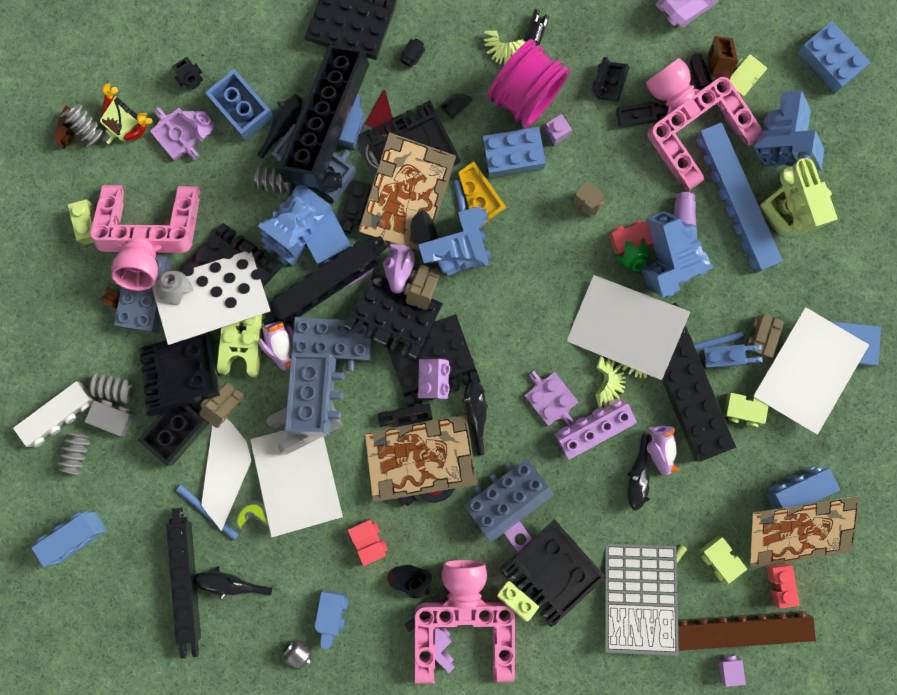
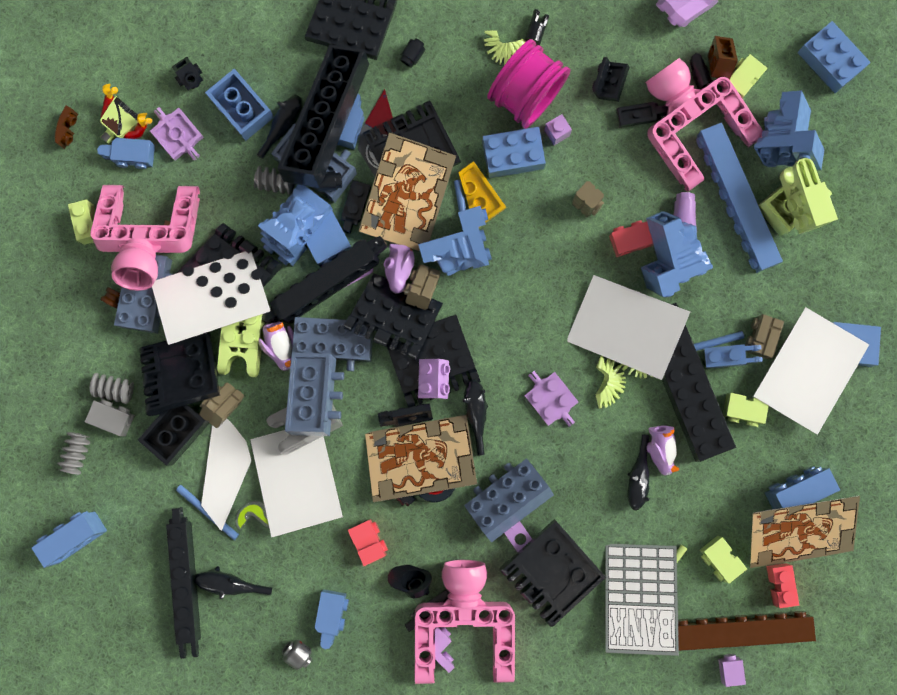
(54, 414): white brick -> none
(83, 124): light grey piece -> none
(129, 152): none -> medium blue hinge
(175, 290): light grey piece -> none
(200, 121): lavender animal -> none
(422, 228): black brick -> none
(455, 104): black brick -> none
(517, 601): yellowish green bracket -> none
(595, 428): lavender brick -> none
(634, 257): green piece -> none

